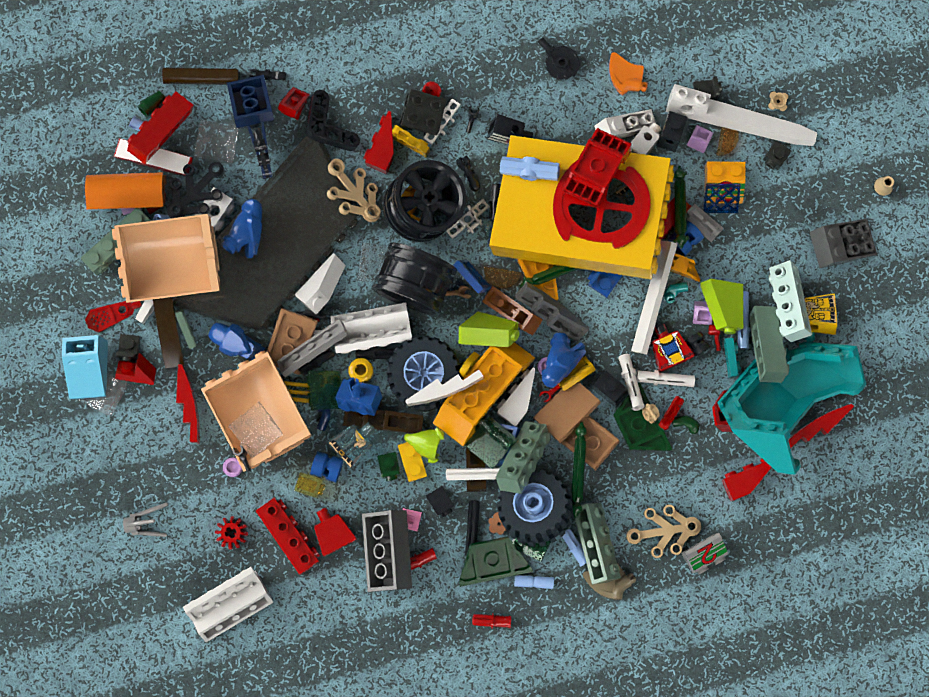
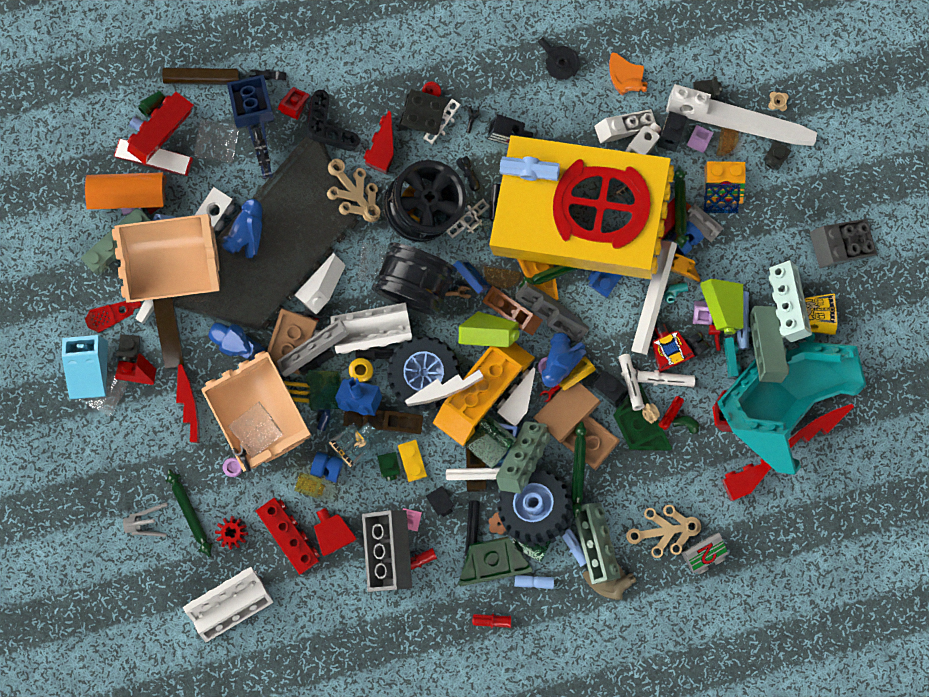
(185, 327): sand green tile -> none
(189, 513): none -> dark green wheel
(193, 192): black plant -> none
(406, 139): yellow wing -> none
(426, 443): lime hat -> none
(469, 363): yellow tile -> none
(597, 167): red plate -> none
(883, 189): tan cone -> none

